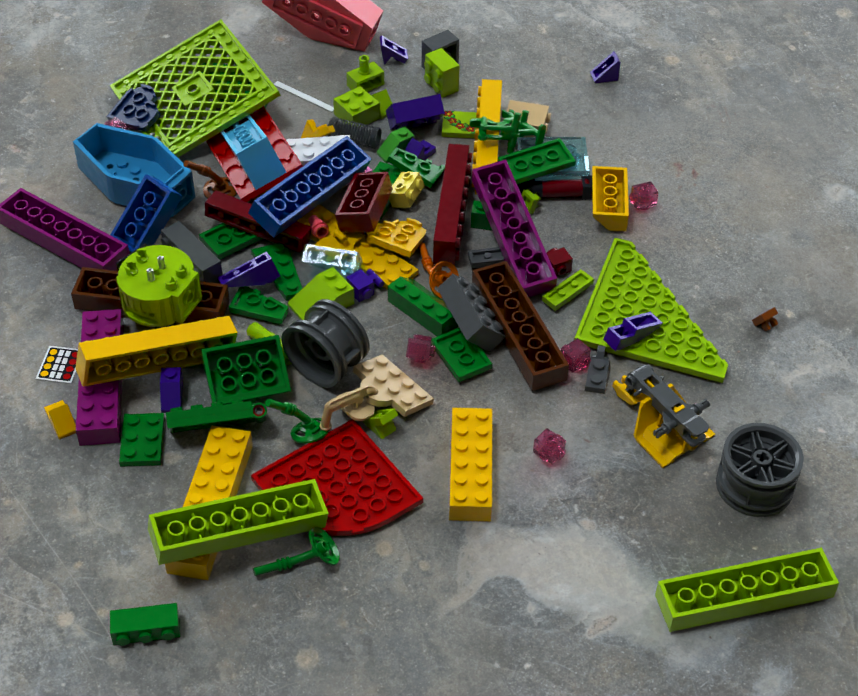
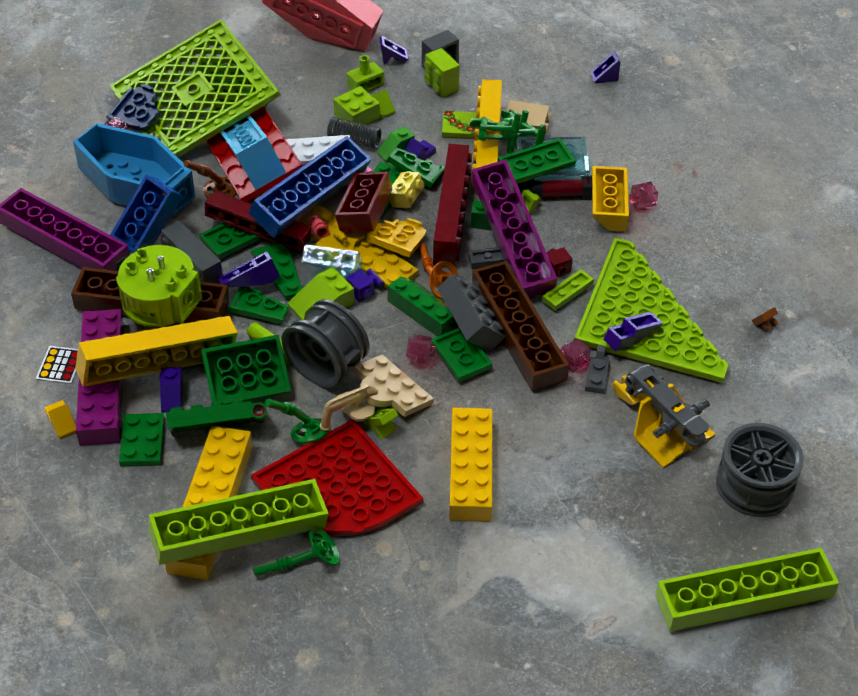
(144, 624): green brick -> none
(304, 96): white sticker -> none
(312, 131): yellow slope -> none
(415, 112): dark purple brick -> none
(549, 446): clear pink brick -> none

